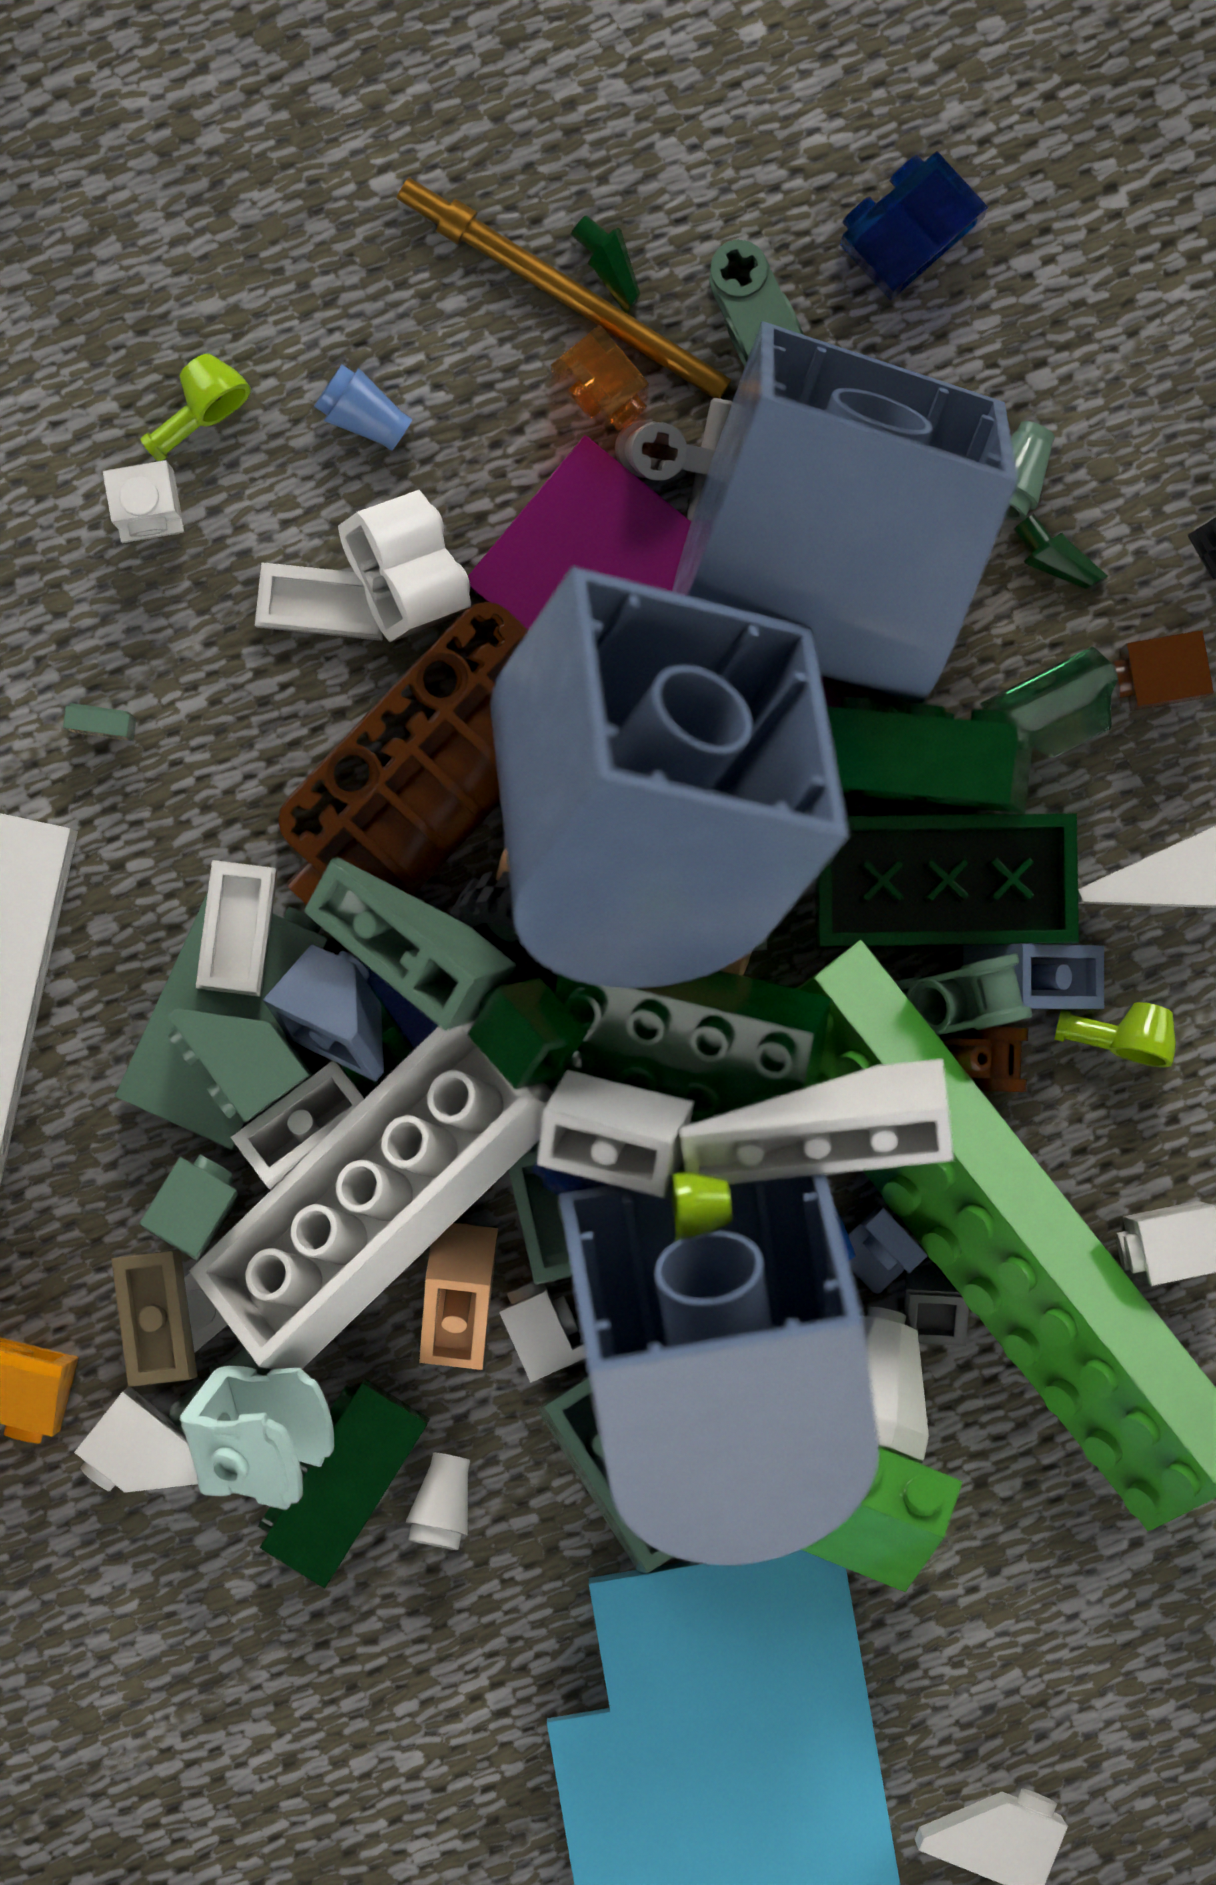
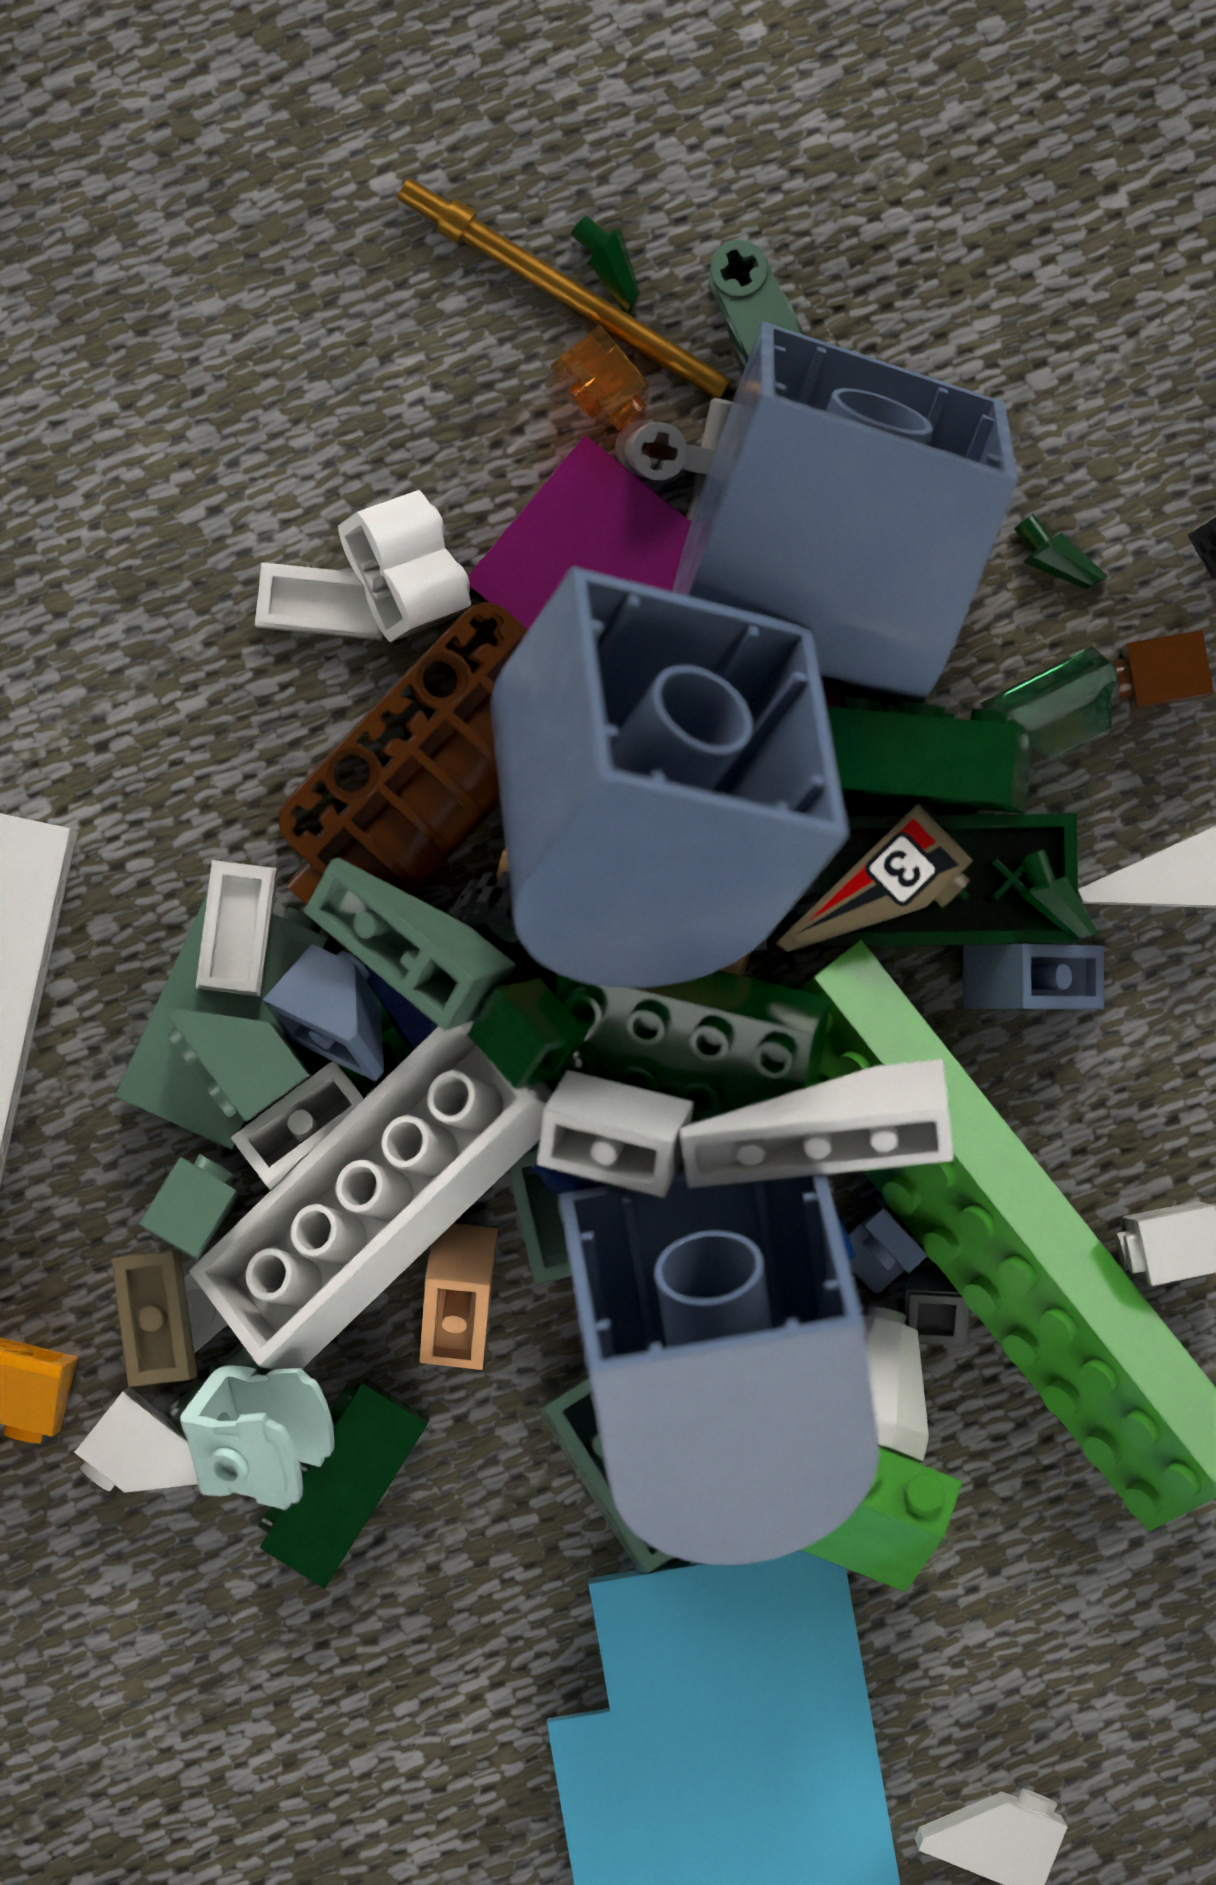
(99, 722): sand green tile -> none
(143, 501): white brick -> none
(202, 384): lime bar -> none
(362, 408): medium blue cone -> none
(441, 1504): white cone -> none
(541, 1330): white brick -> none
(699, 1204): lime bar -> none
(896, 877): none -> slope
(911, 224): clear blue brick -> none
(971, 997): sand green piece -> none
(992, 1057): reddish brown piece -> none
(1031, 454): sand green cone -> none
(1055, 897): none -> dark green bar
(1142, 1036): lime bar -> none

